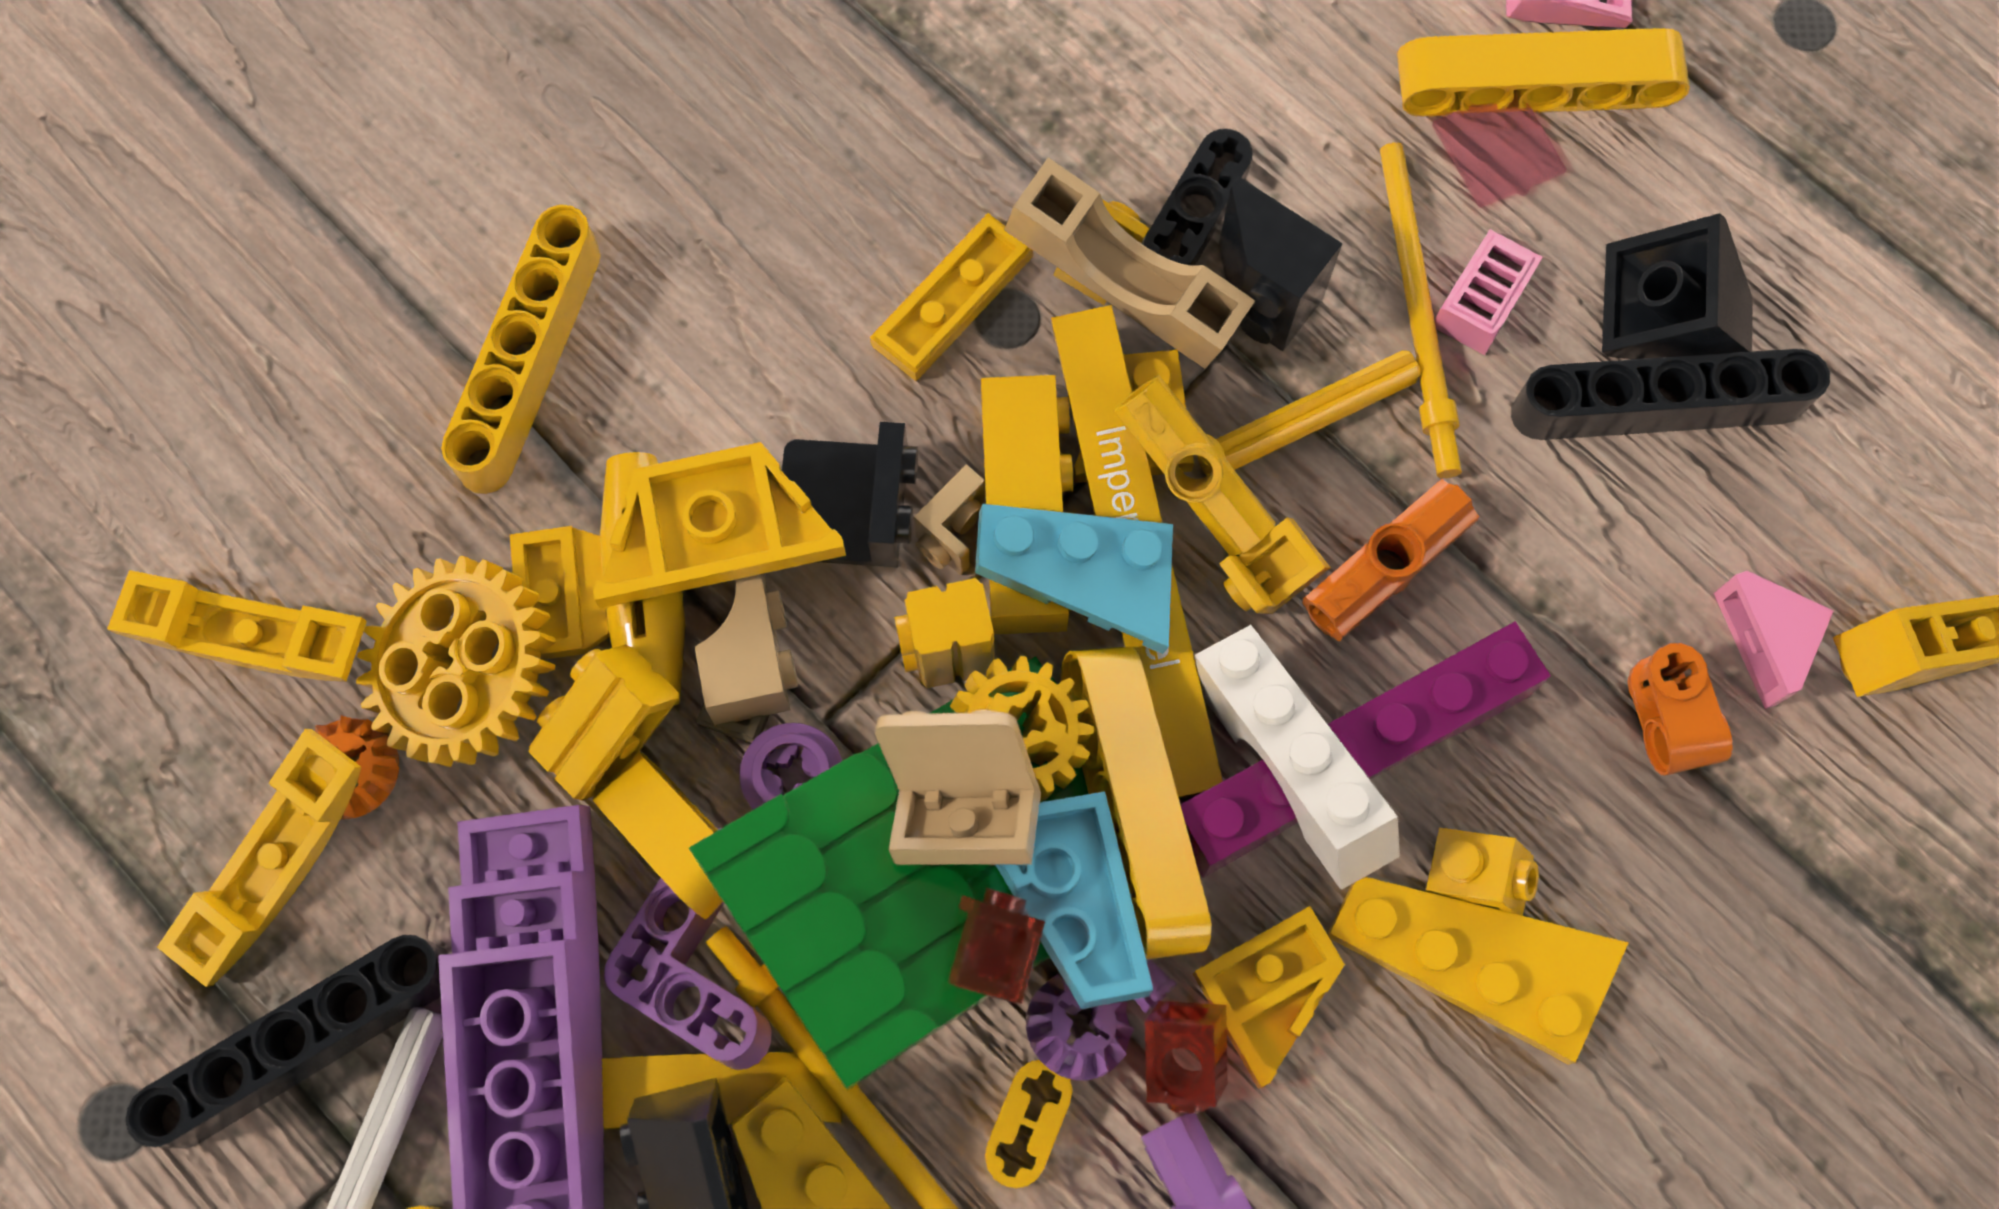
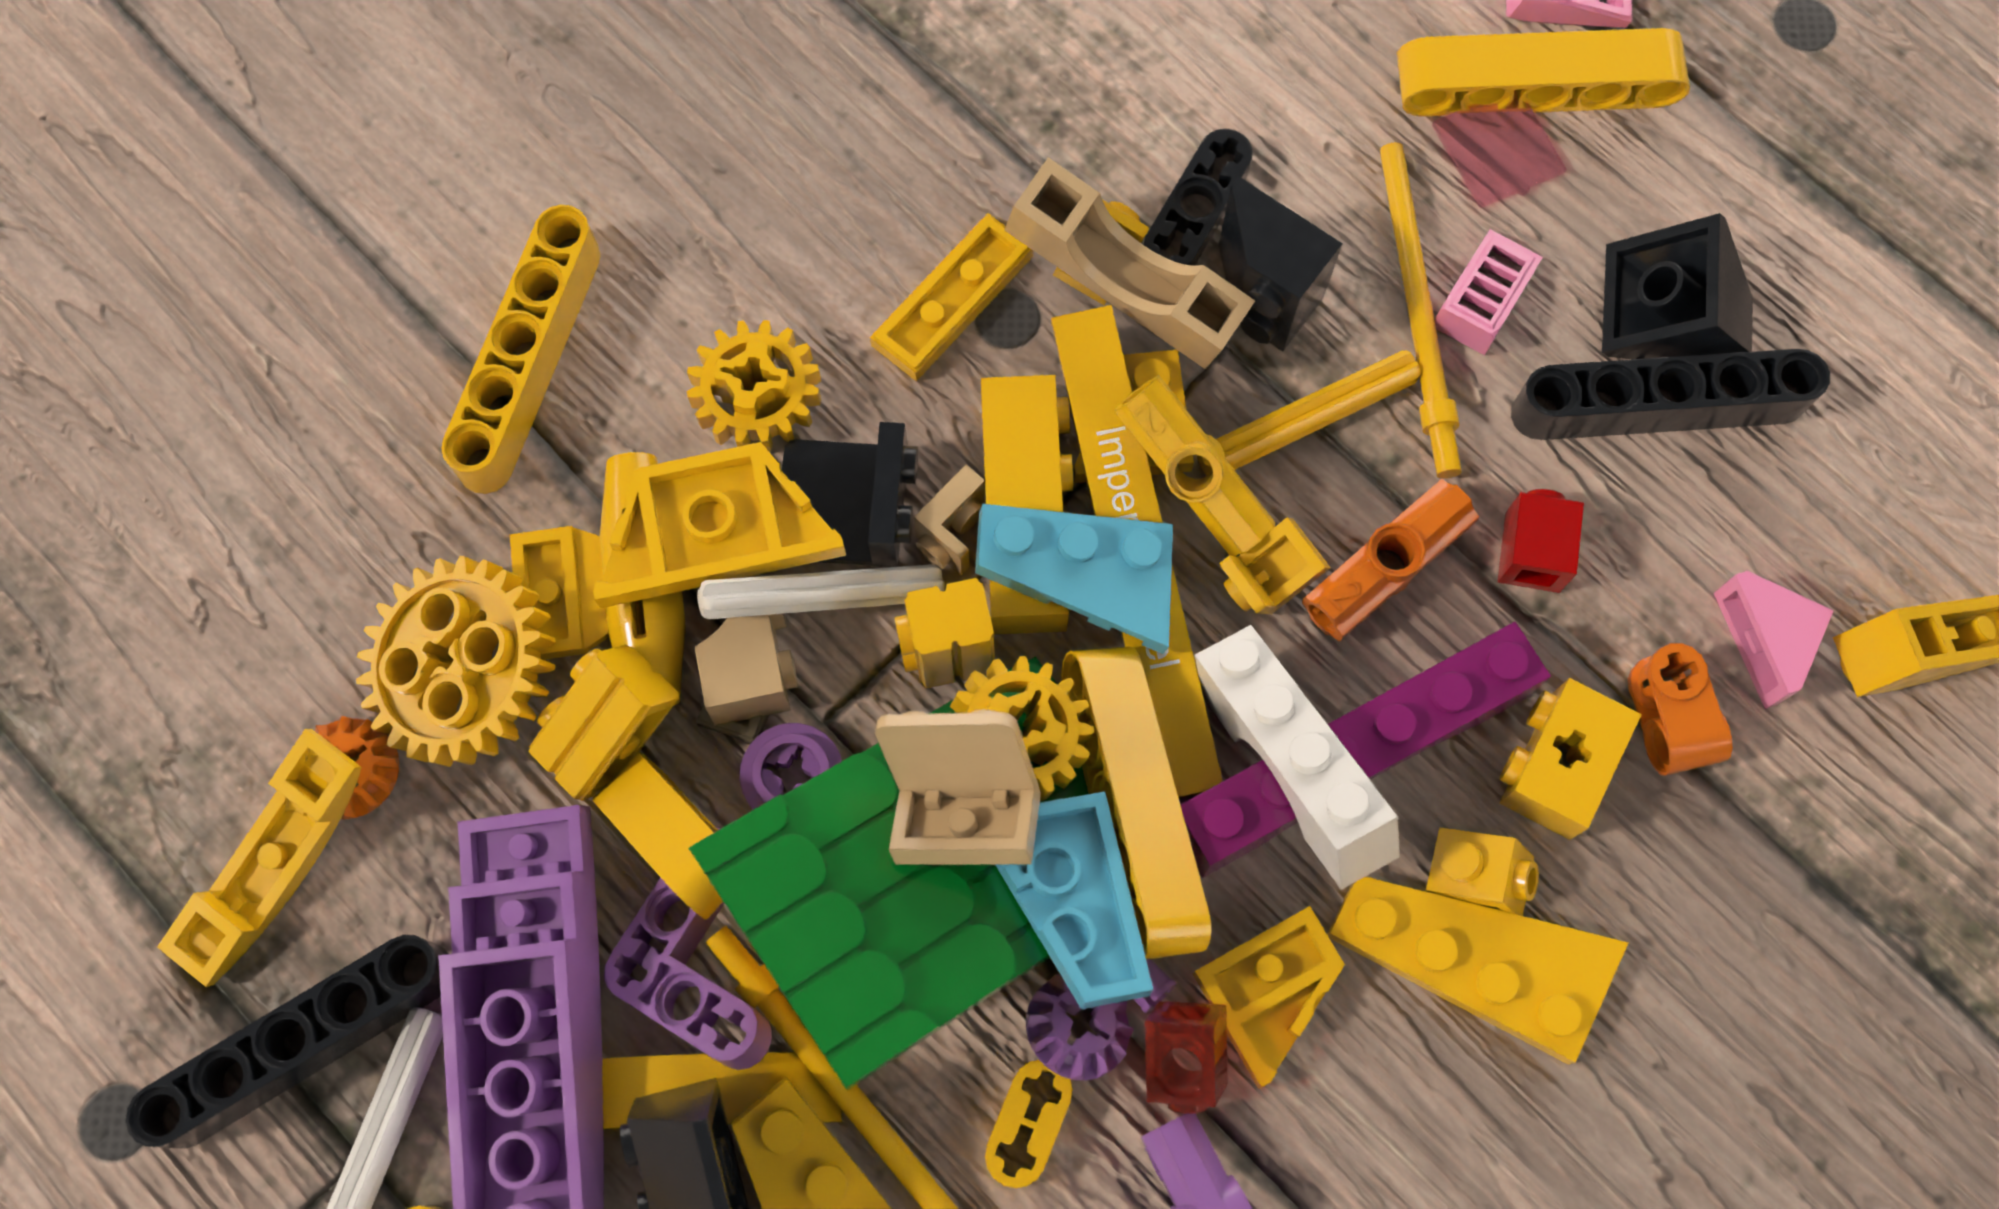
(237, 630): yellow slope -> none
(776, 397): none -> yellow gear
(814, 591): none -> white axle
(996, 946): clear red bracket -> none
(1541, 541): none -> red brick
(1596, 736): none -> yellow brick

